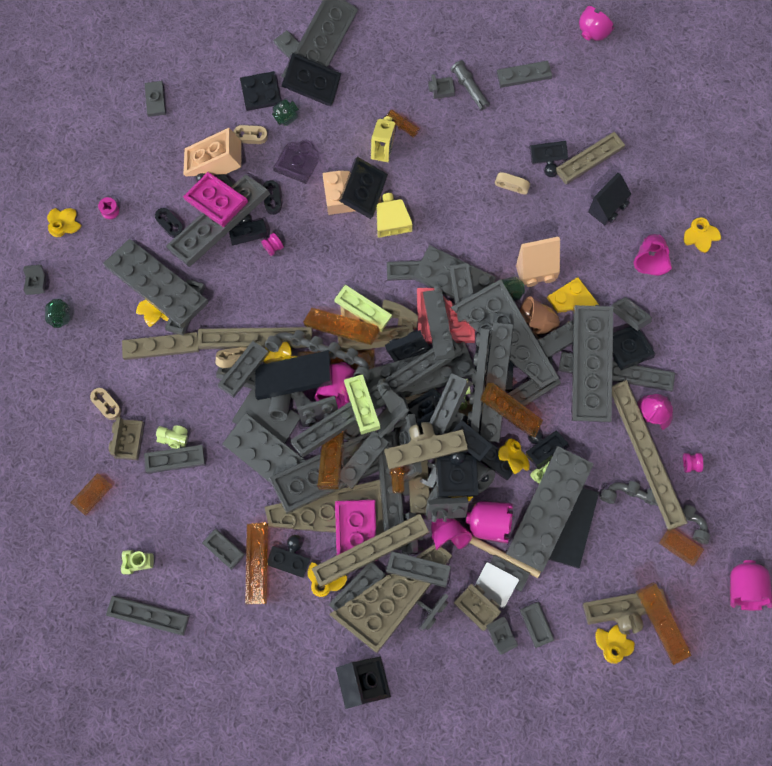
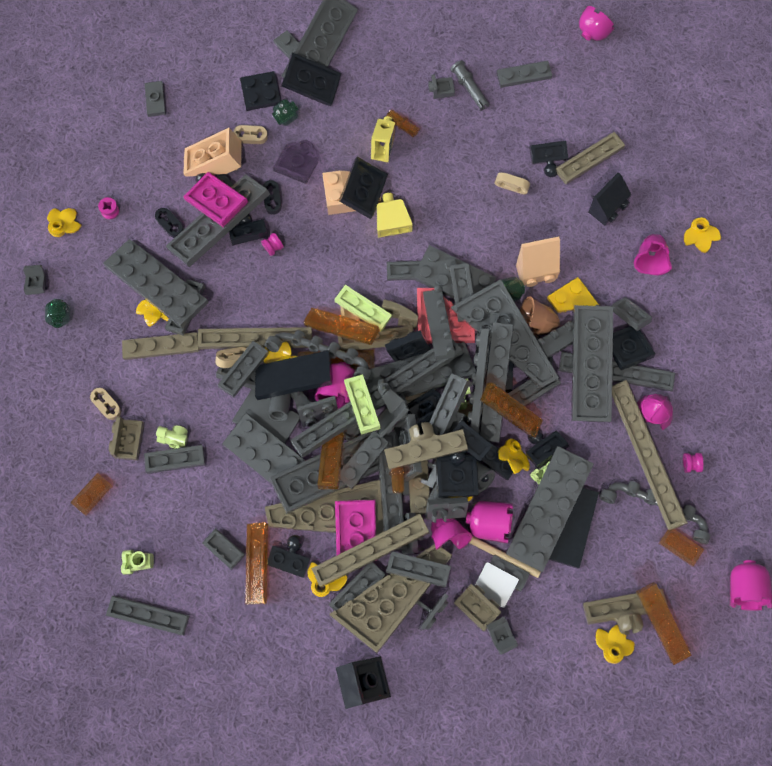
(536, 625): dark grey tile -> none

